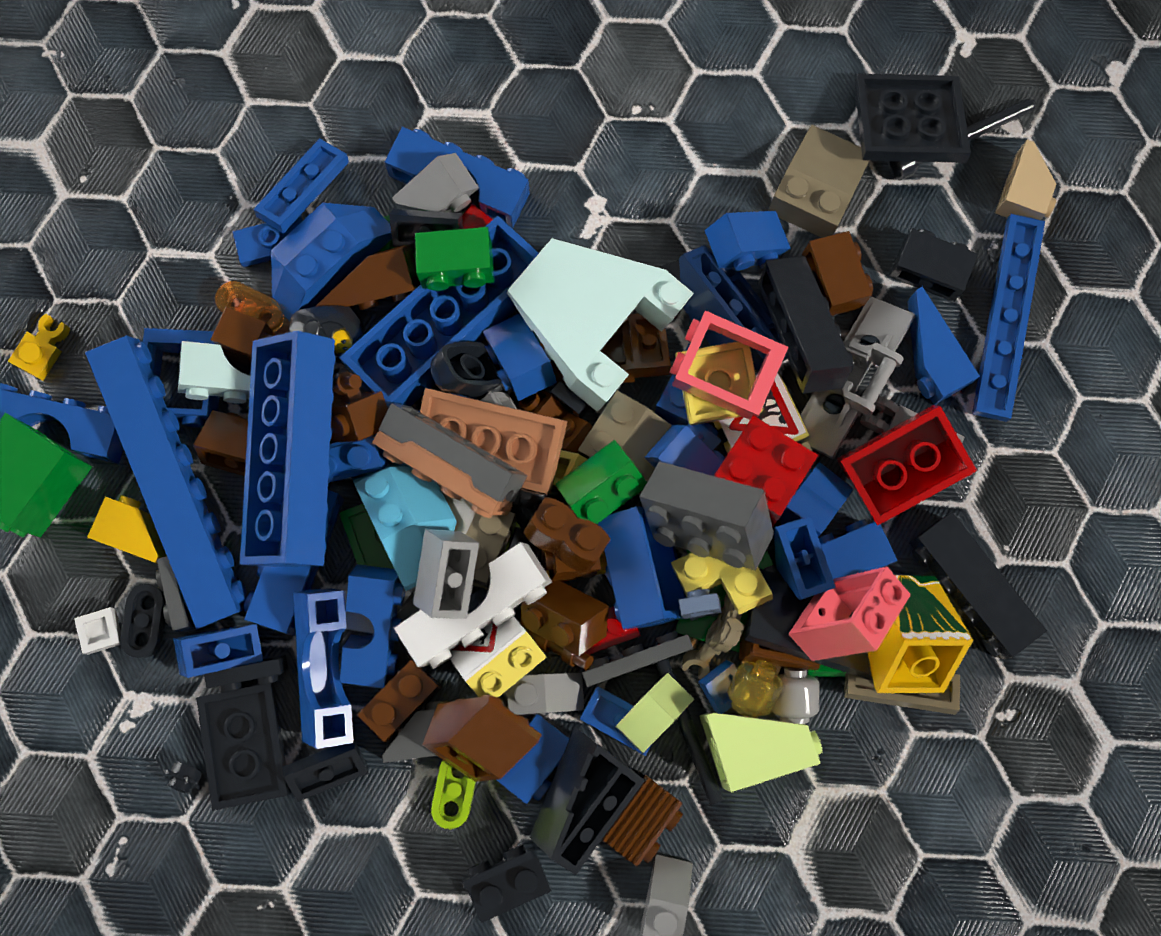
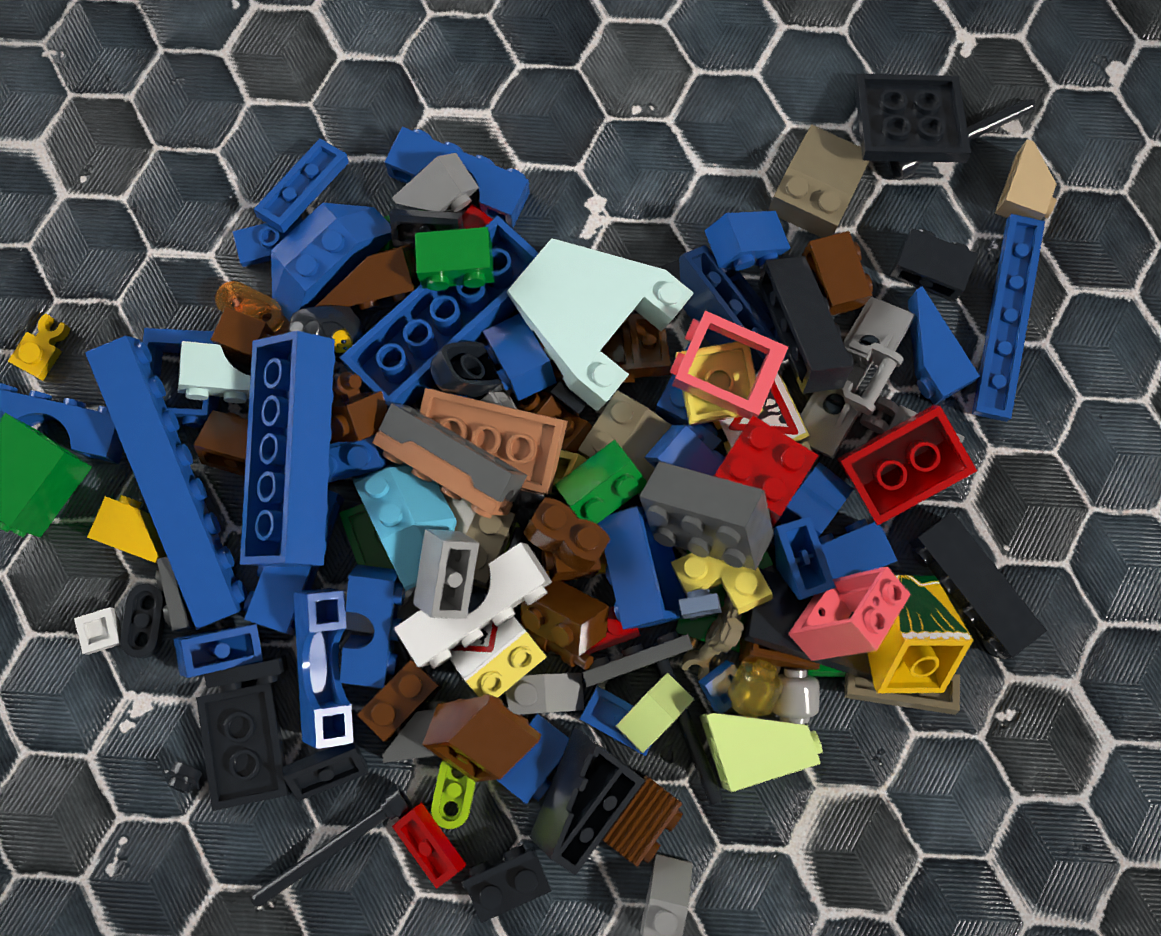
(391, 806): none -> black piece
(429, 845): none -> red plate

